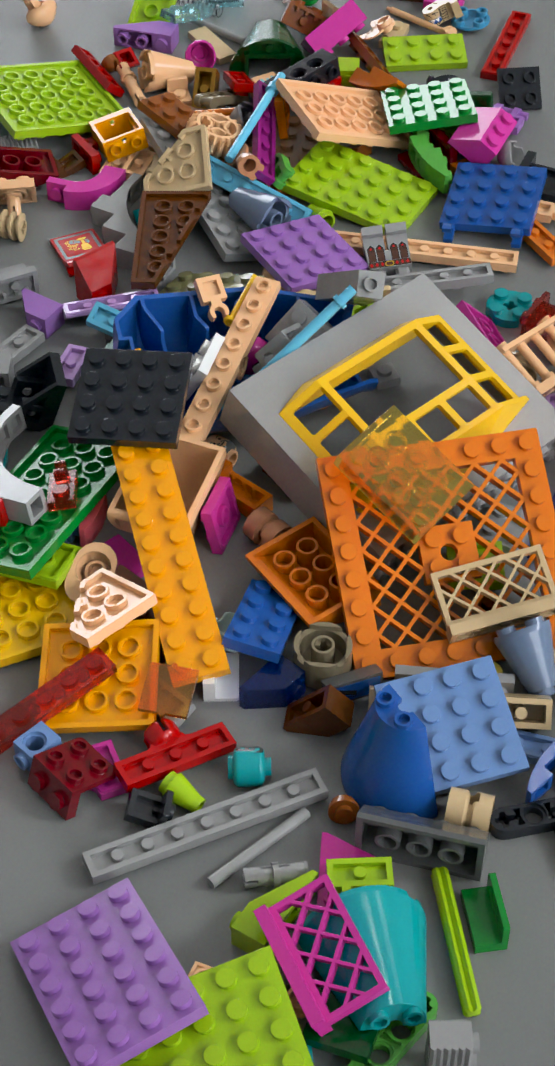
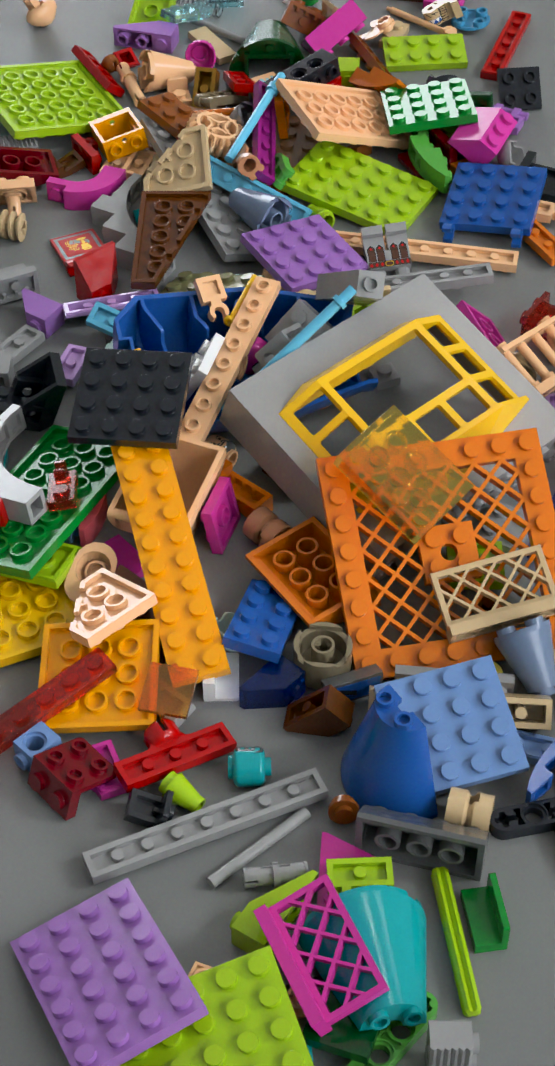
(502, 300): teal plate -> none

